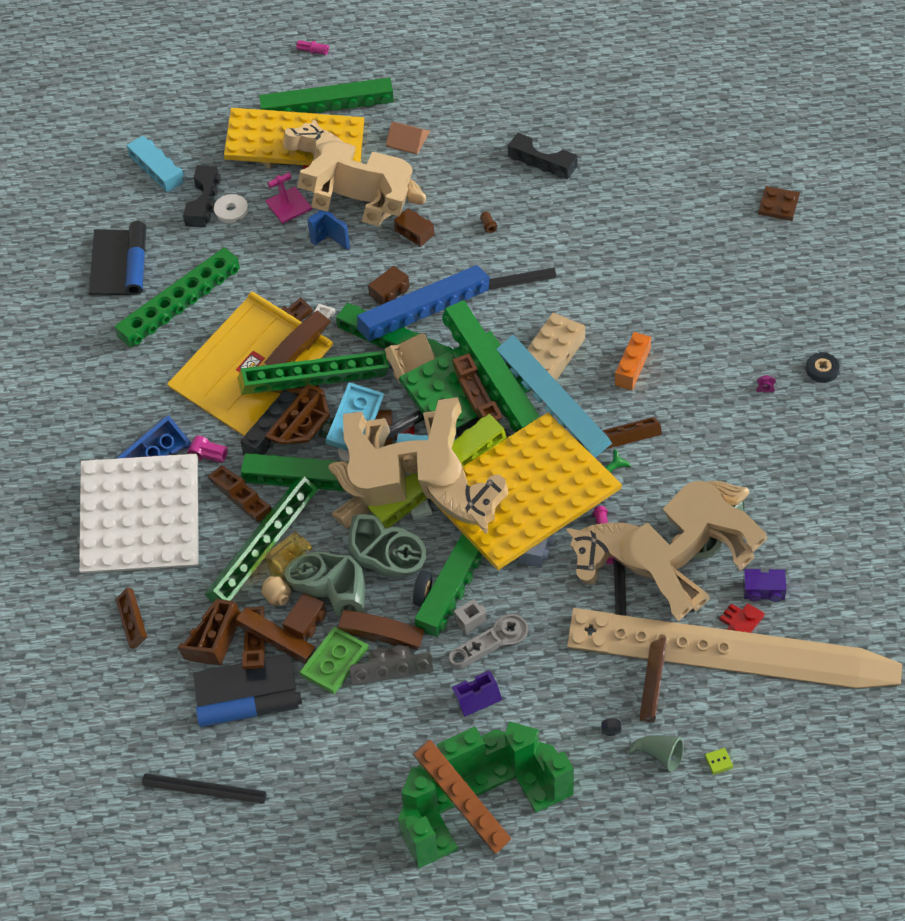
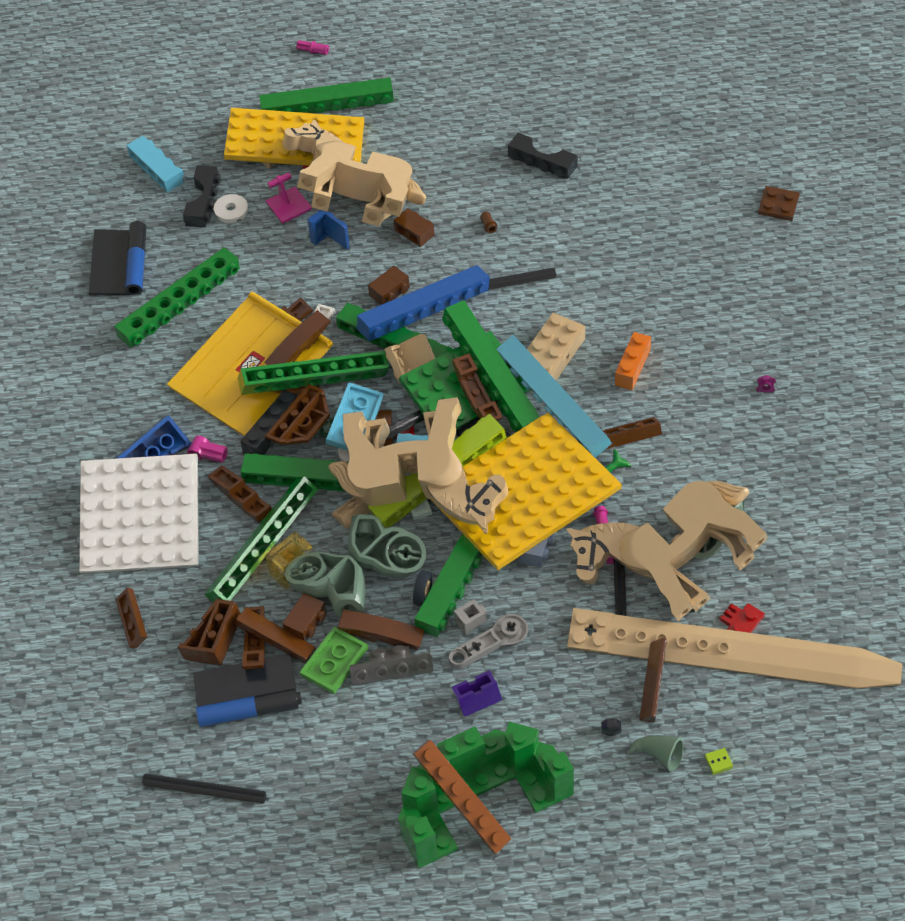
(275, 590): tan head -> none
(406, 137): nougat slope -> none
(764, 585): dark purple brick -> none
(822, 375): black bush -> none

